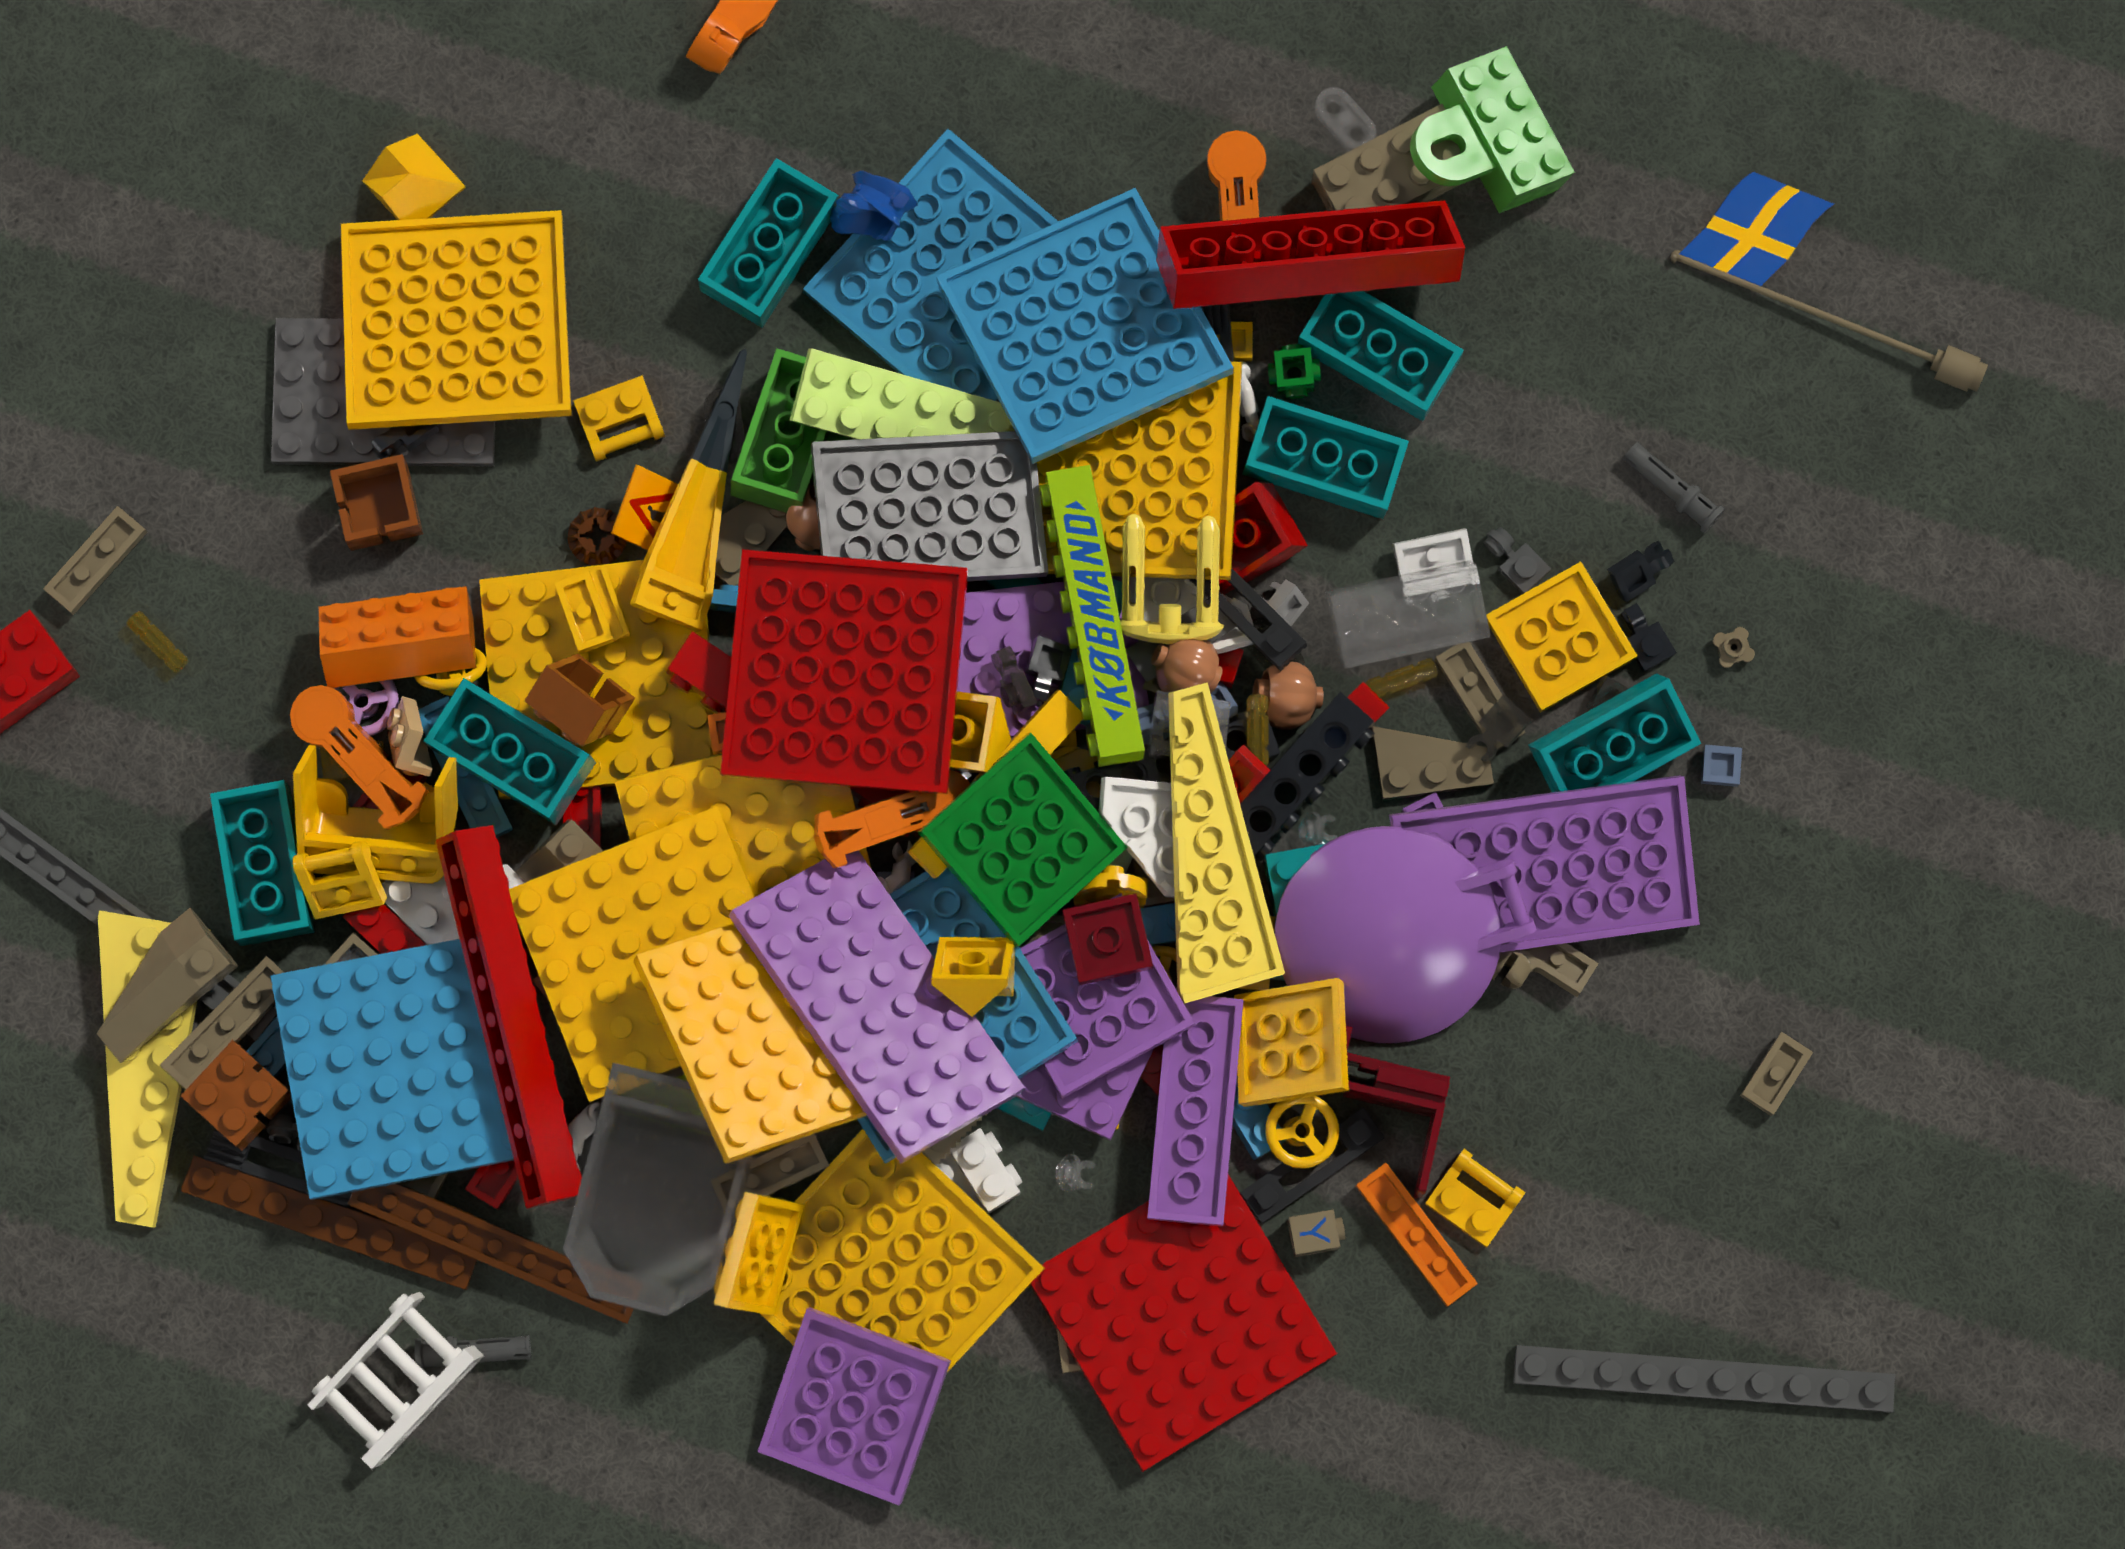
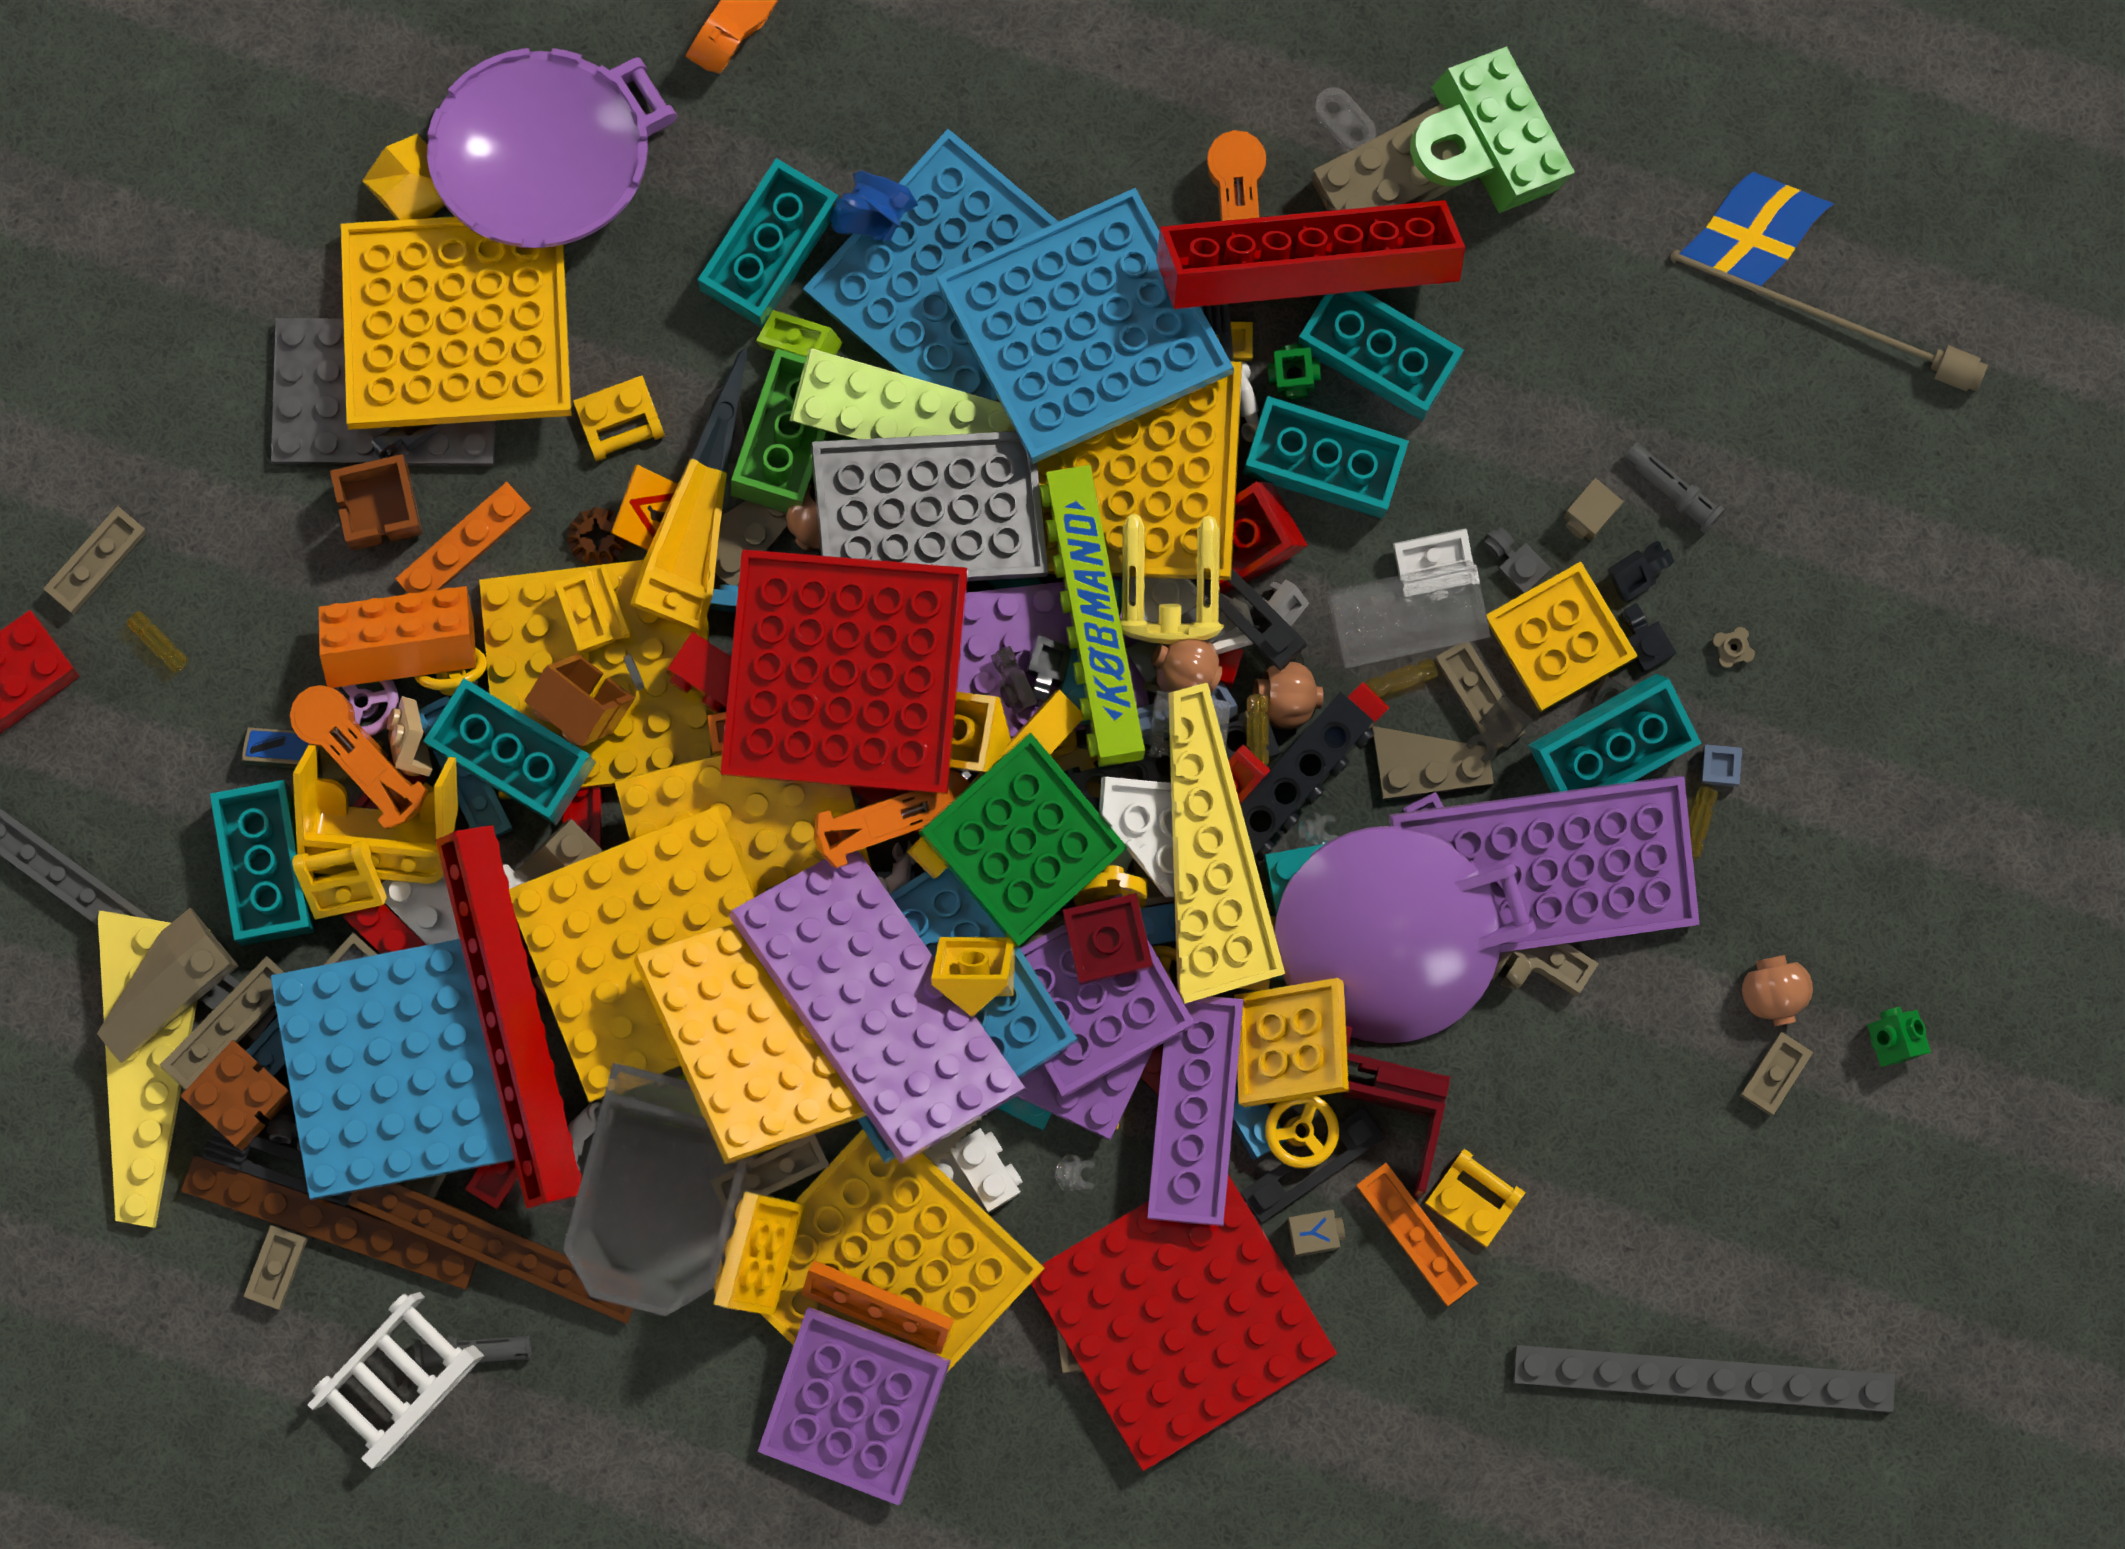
(274, 748): none -> slope
(275, 1267): none -> dark tan plate
(465, 542): none -> orange plate
(542, 145): none -> medium lavender dish
(635, 675): none -> dark grey piece
(797, 335): none -> lime plate
(877, 1307): none -> orange plate
(1592, 510): none -> dark tan brick
(1701, 818): none -> clear yellow axle
(1777, 990): none -> nougat plant
(1898, 1036): none -> green brick

